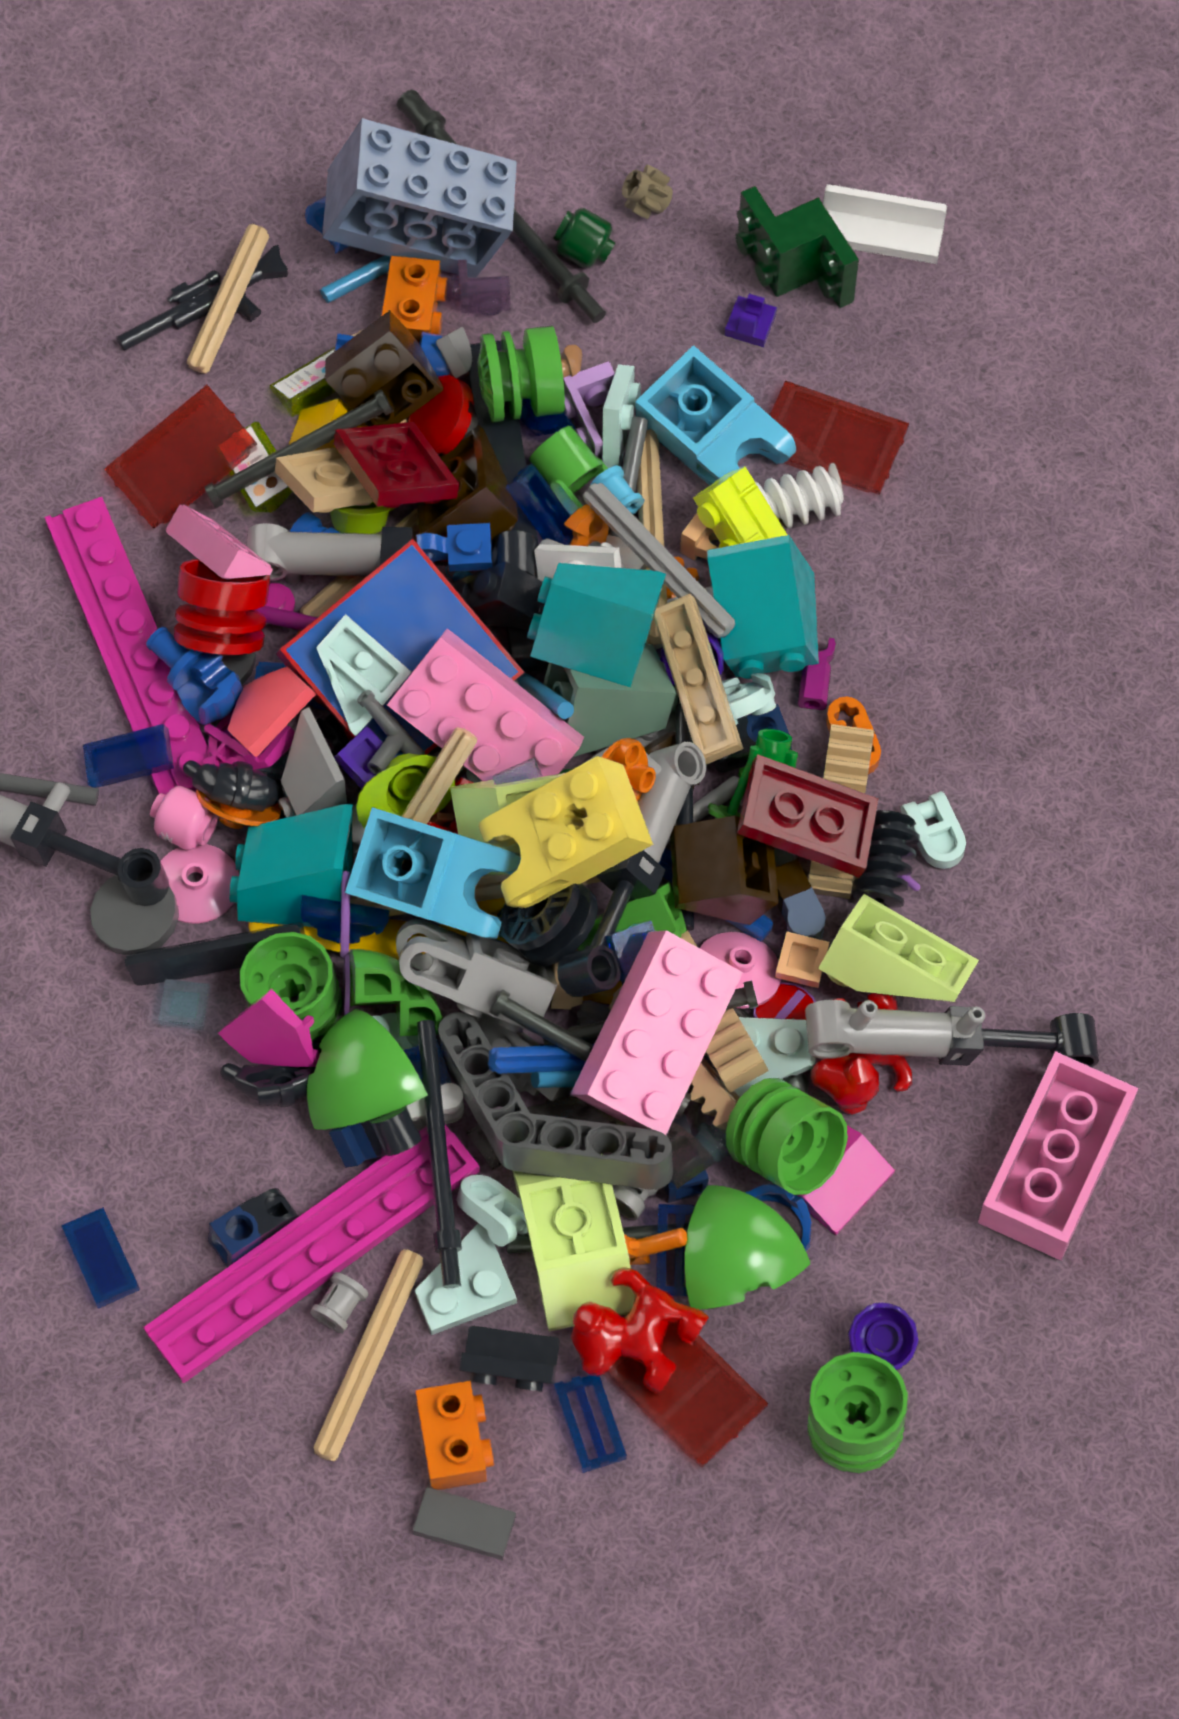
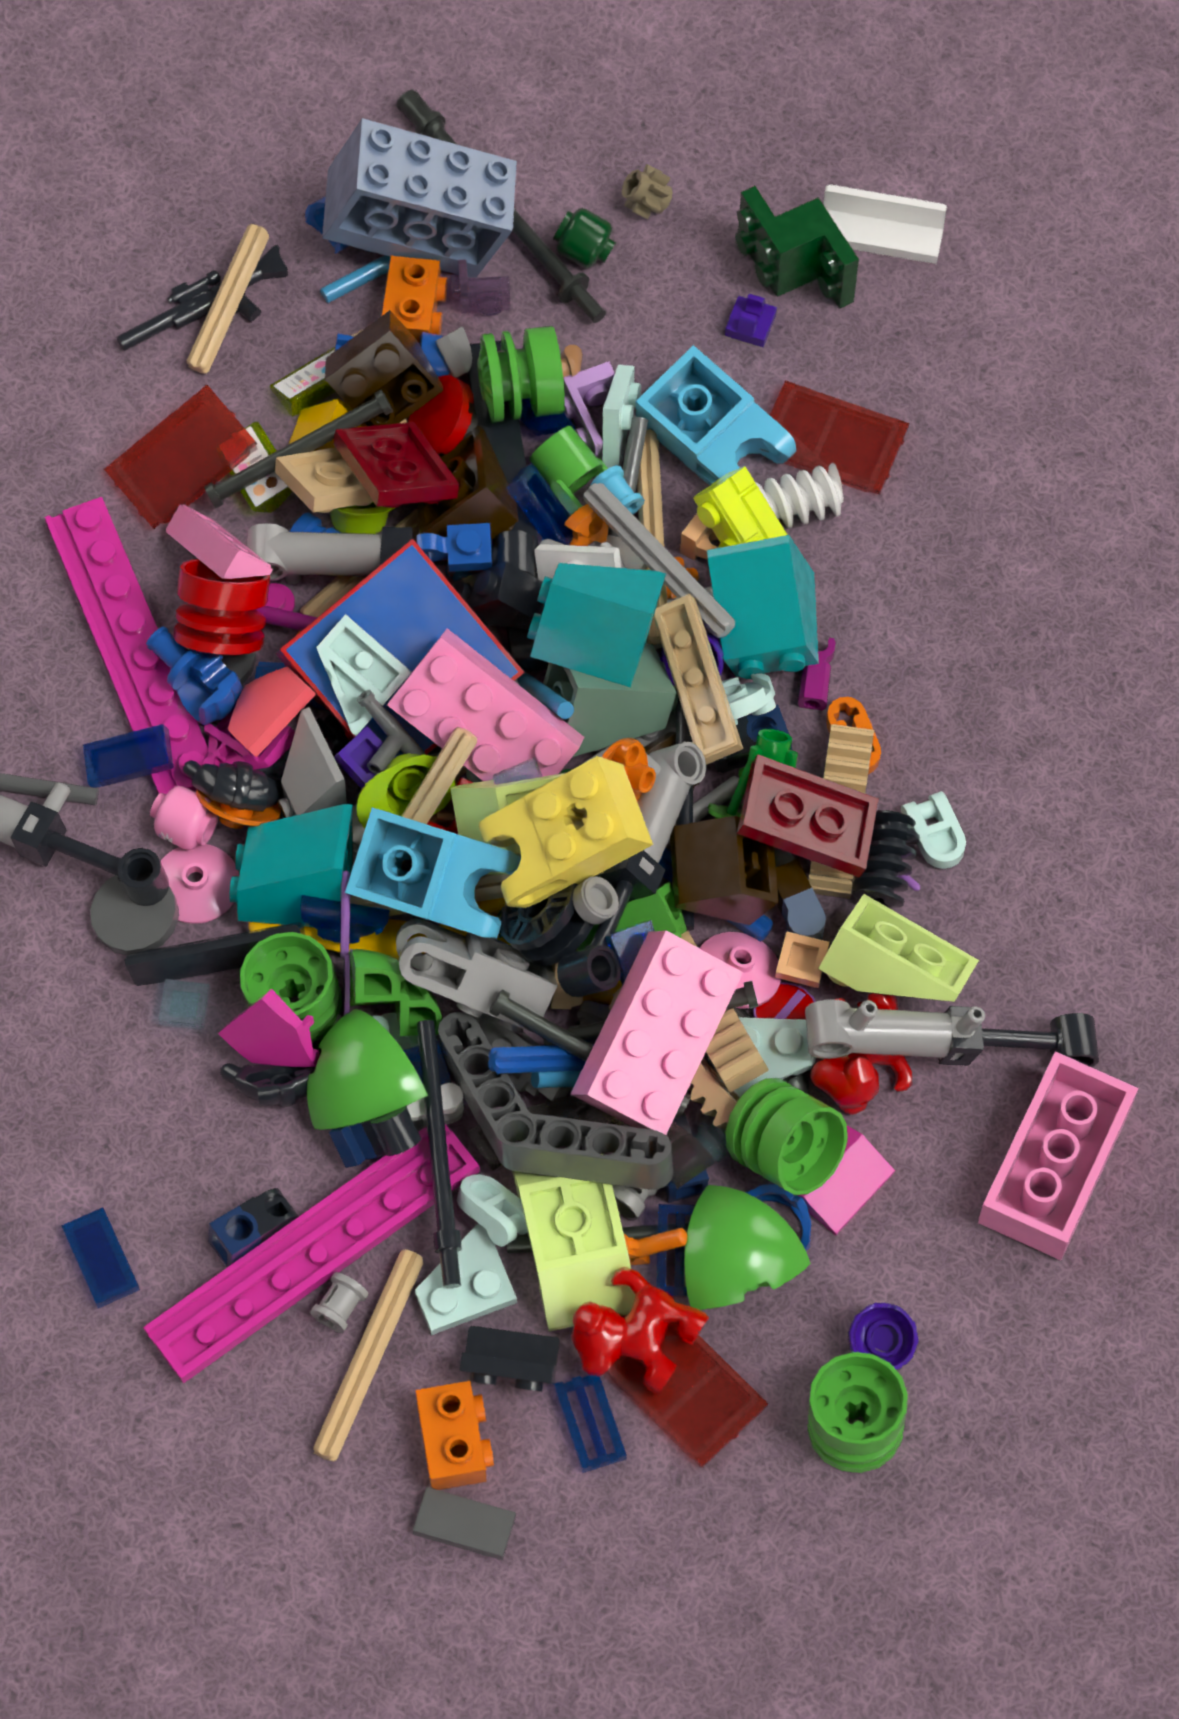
(595, 900): none -> light grey tile

